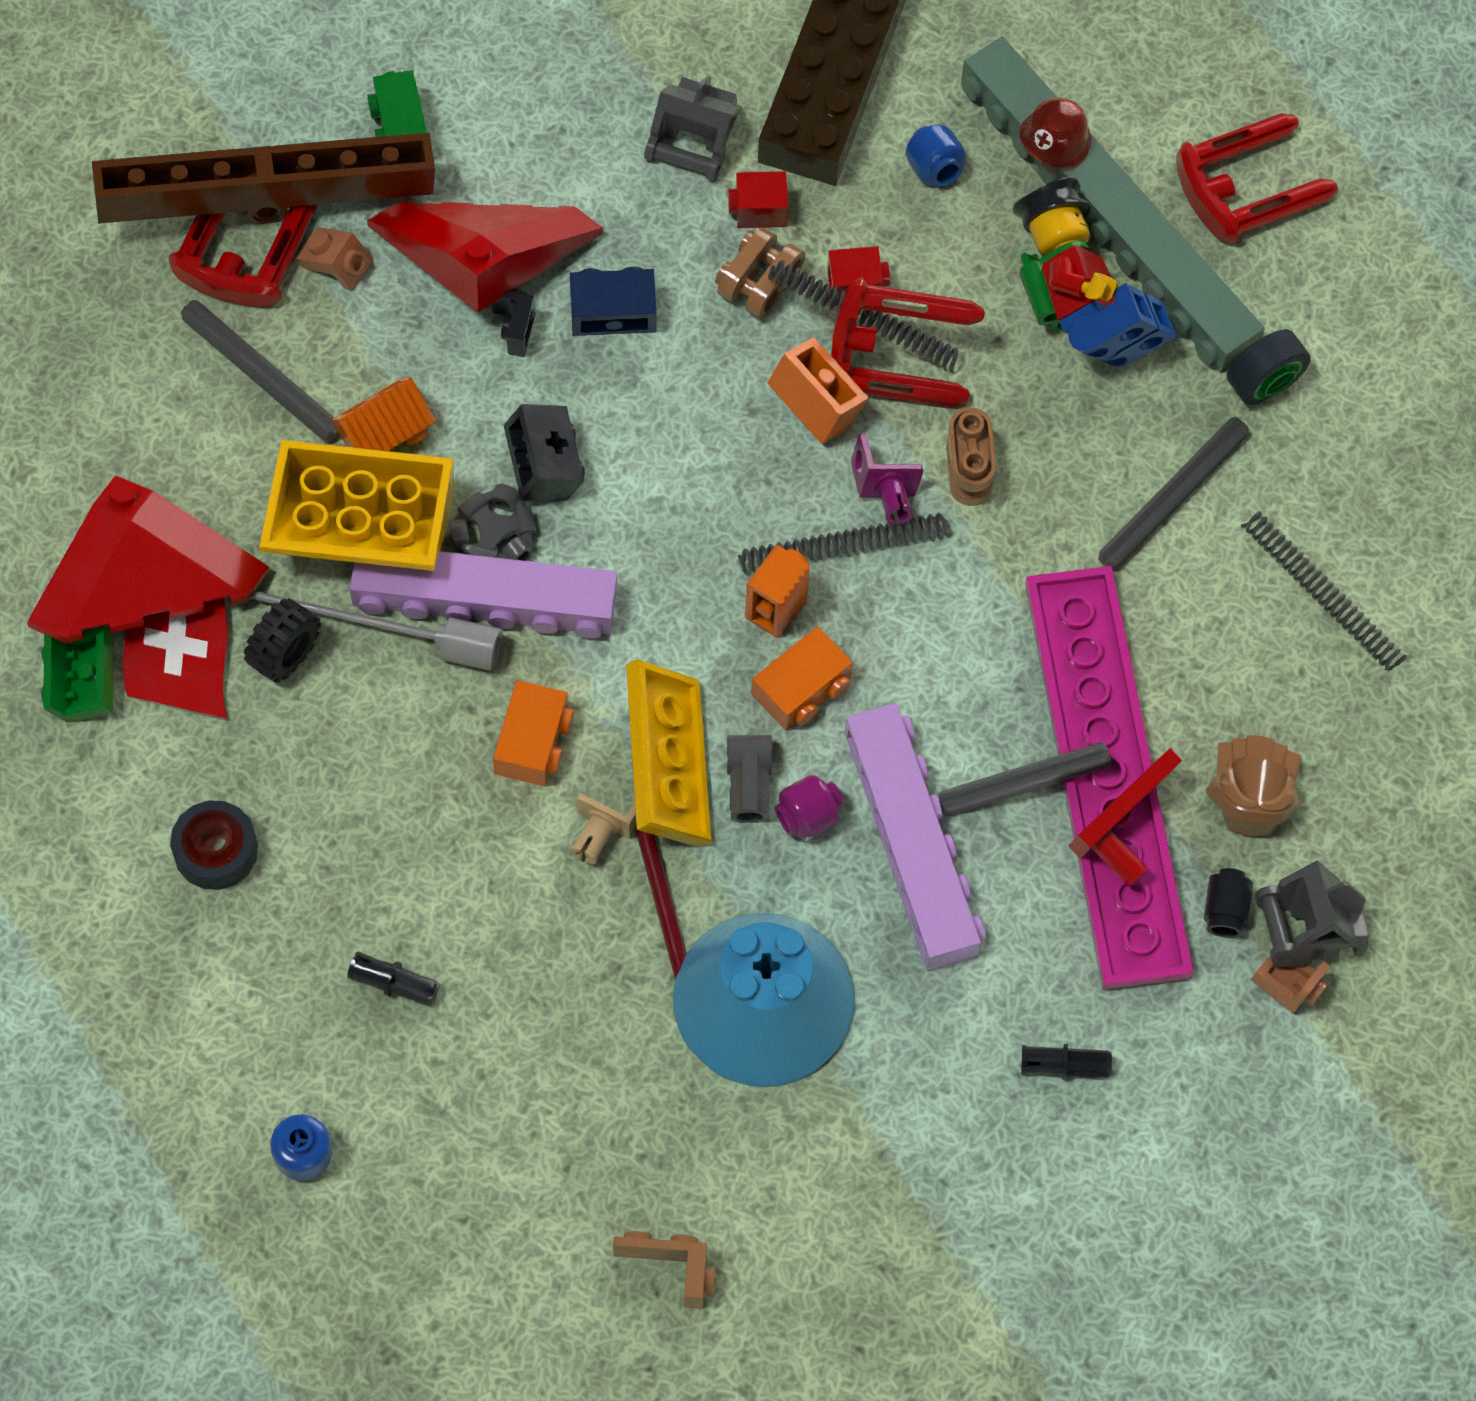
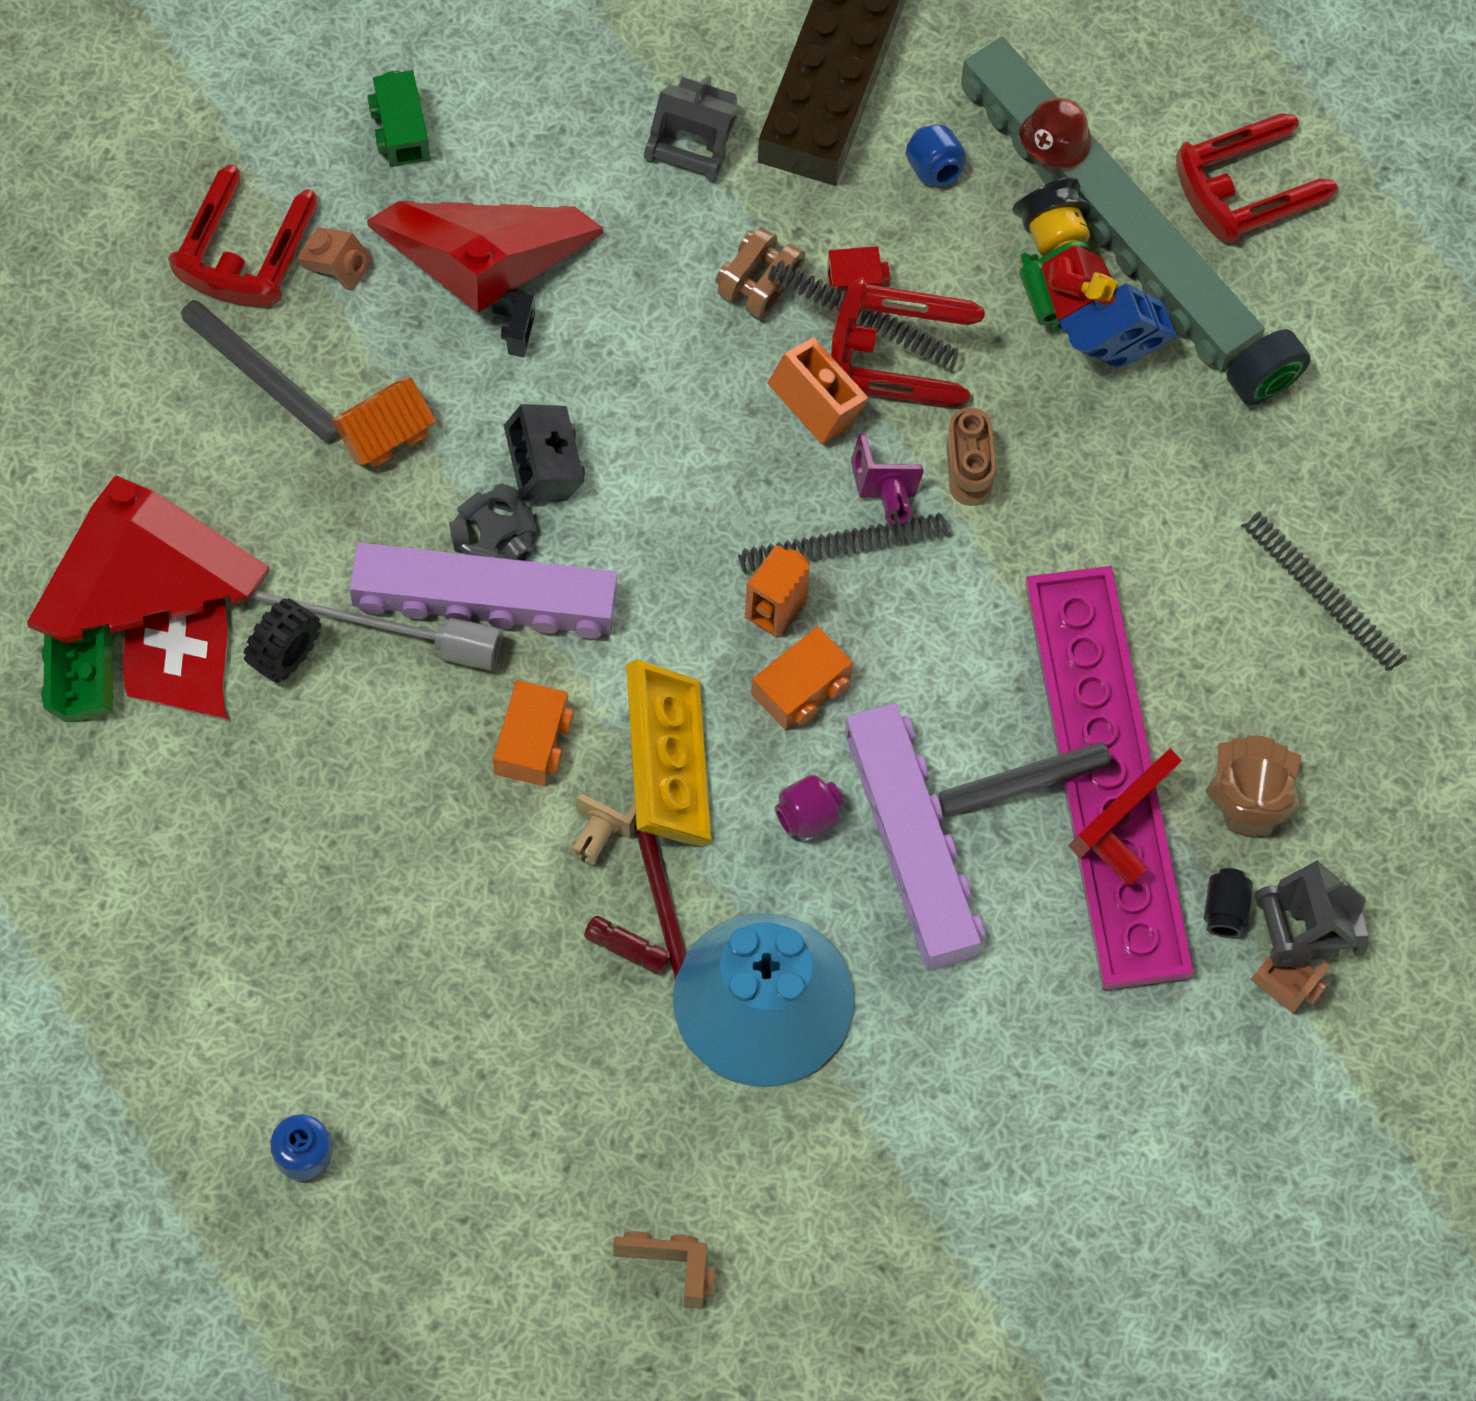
(214, 868): wheel -> none
(263, 178): reddish brown hinge -> none
(358, 505): yellow slope -> none
(392, 978): black axle -> none
(613, 301): dark blue brick -> none
(627, 944): none -> dark red axle
(749, 772): dark grey piece -> none
(759, 199): red brick -> none
(1066, 1061): black axle -> none
(1173, 493): dark grey axle -> none

